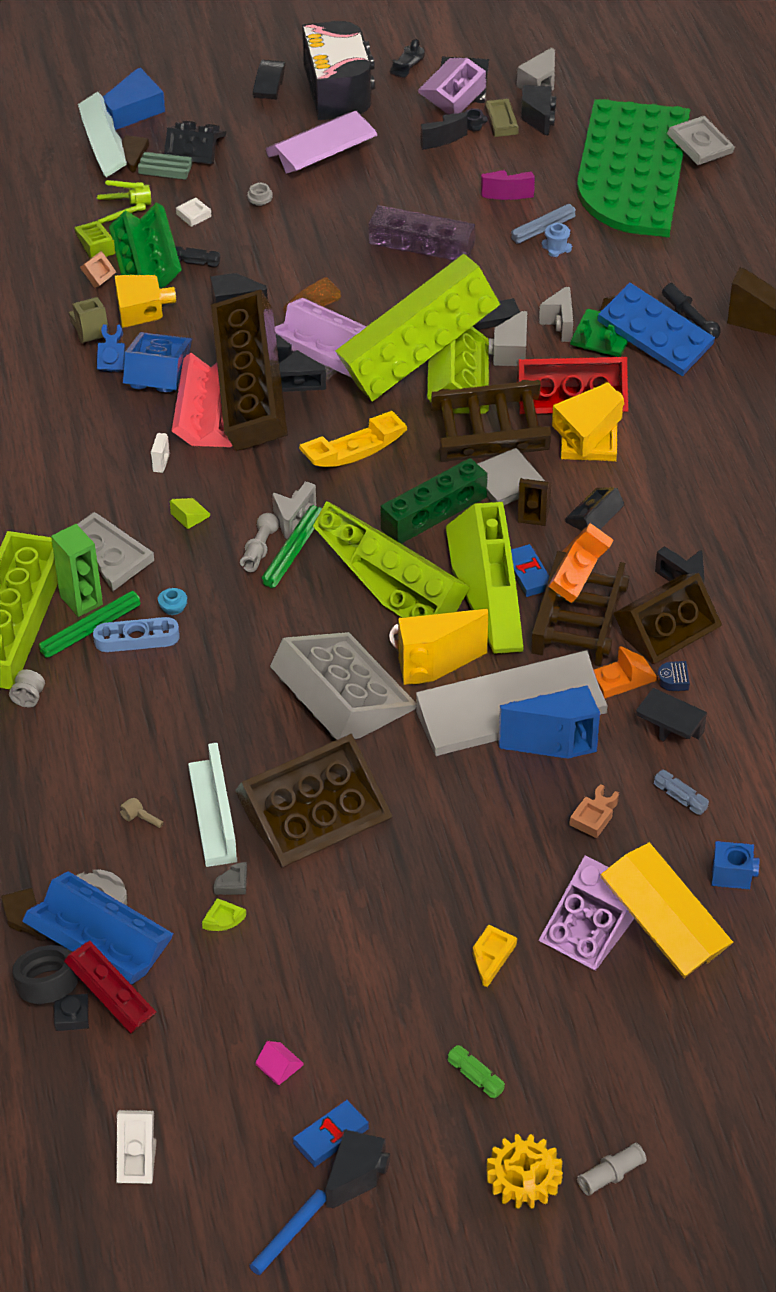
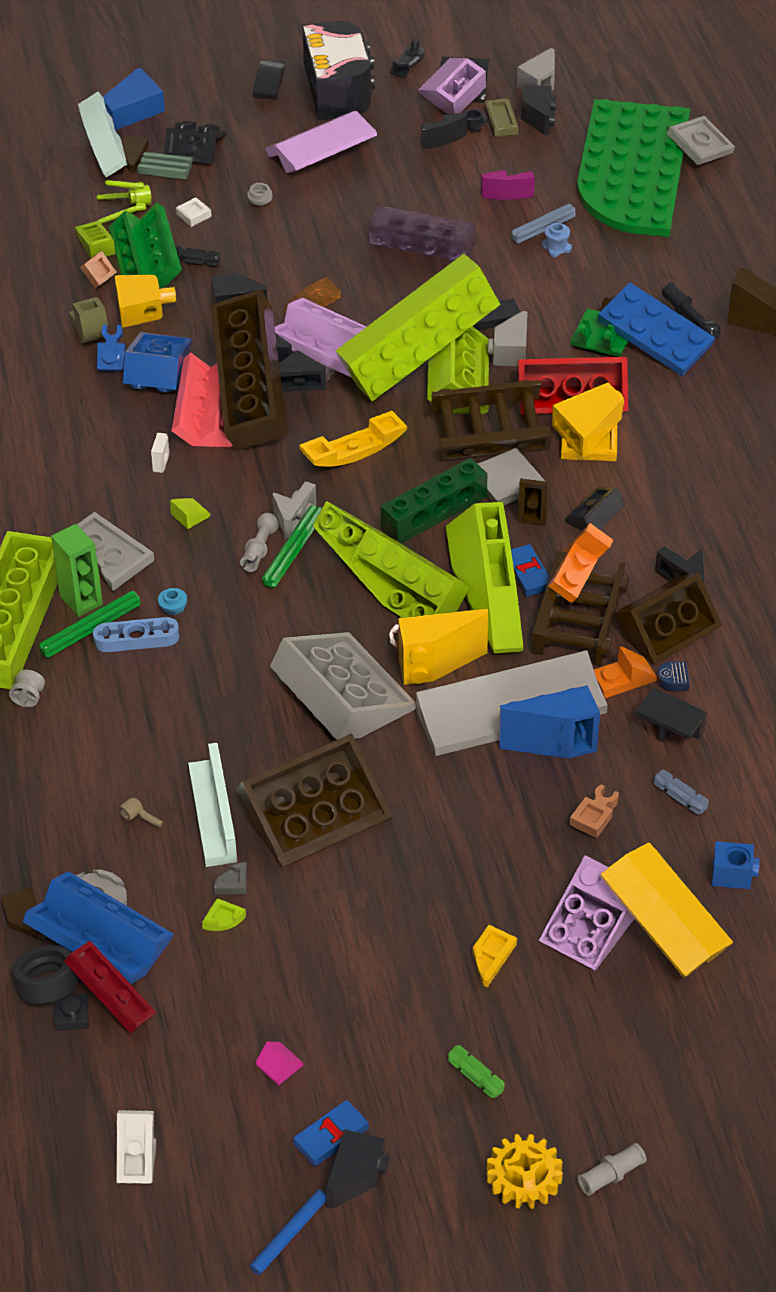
(558, 312): light grey slope -> none

